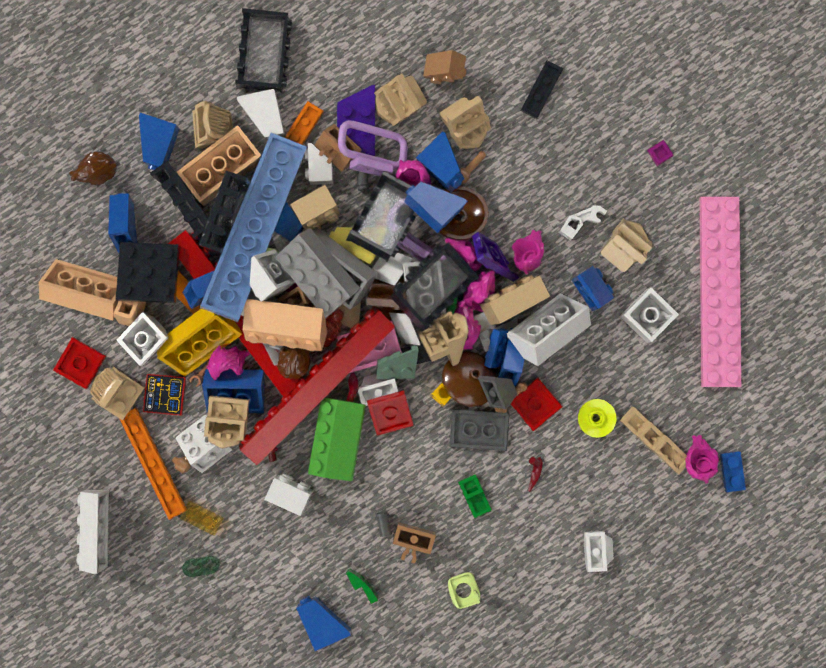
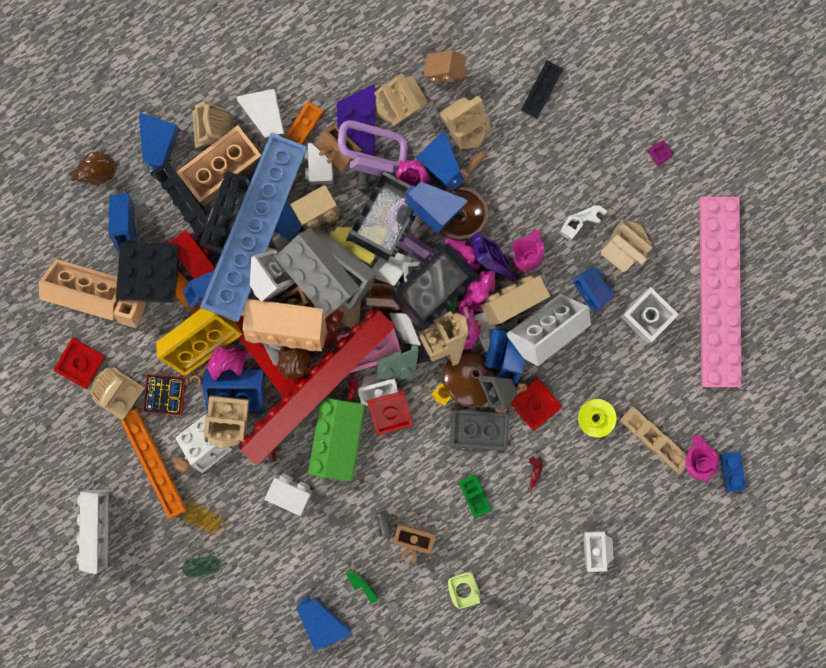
(143, 338): white slope -> none
(263, 50): window -> none

